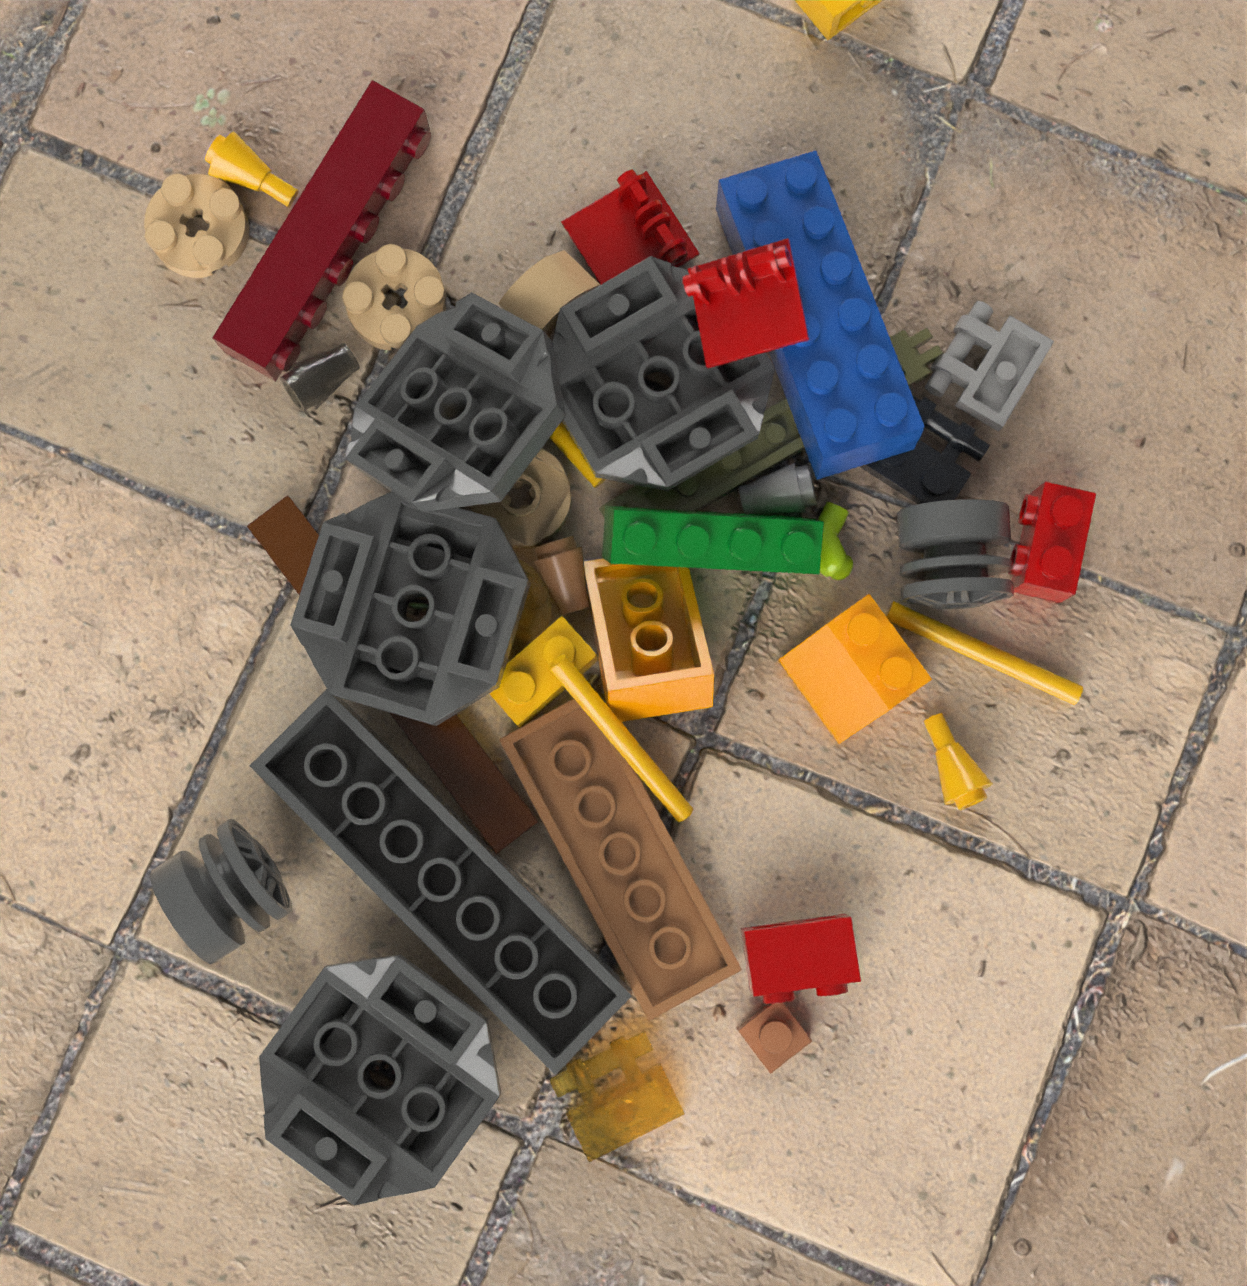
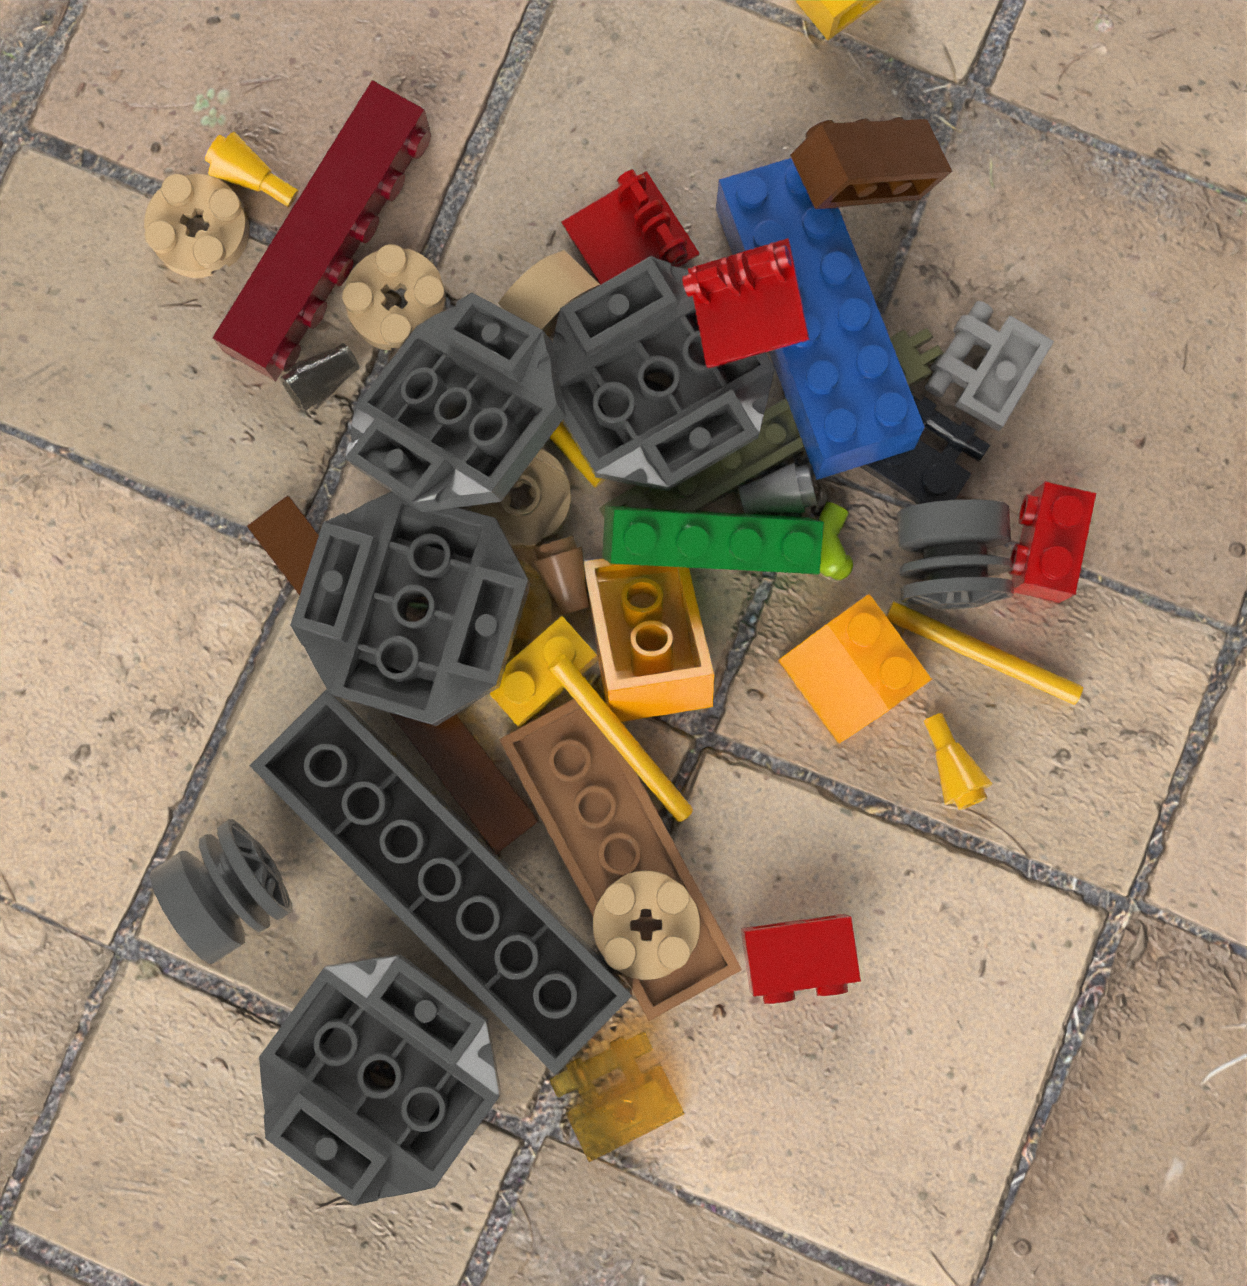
(624, 947): none -> tan plate
(774, 1035): nougat plate -> none
(869, 162): none -> reddish brown brick

